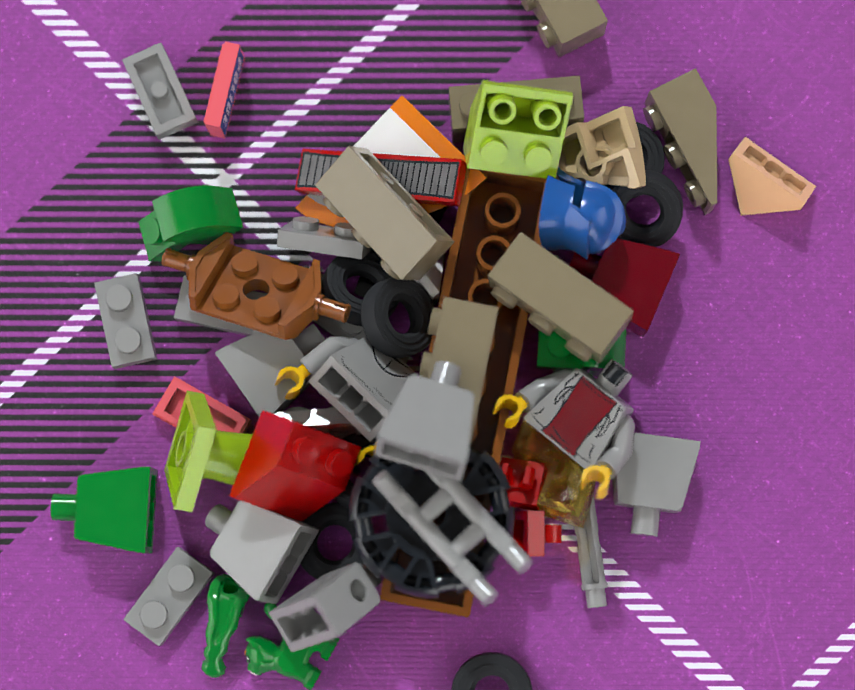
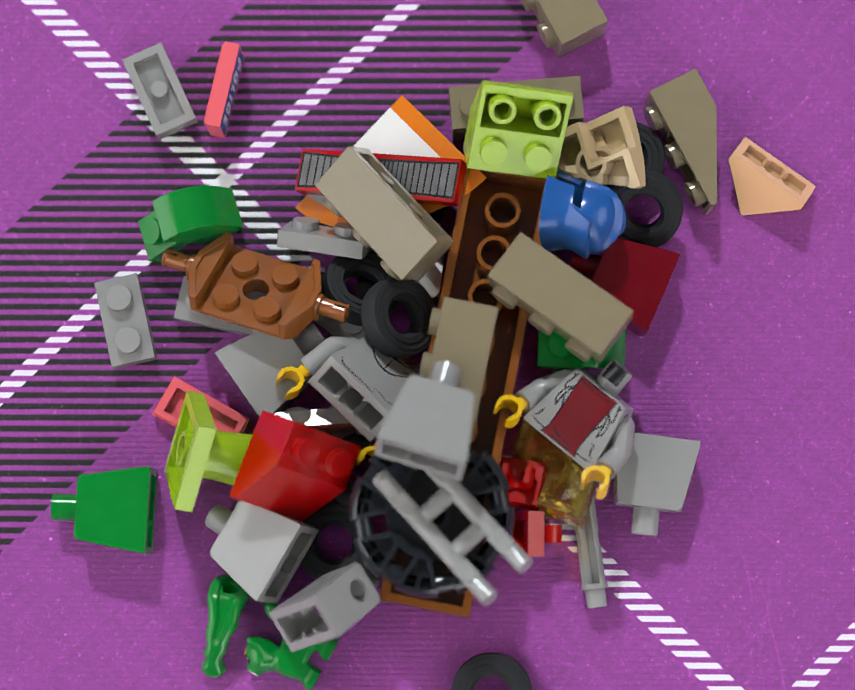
(169, 596): light grey plate -> none

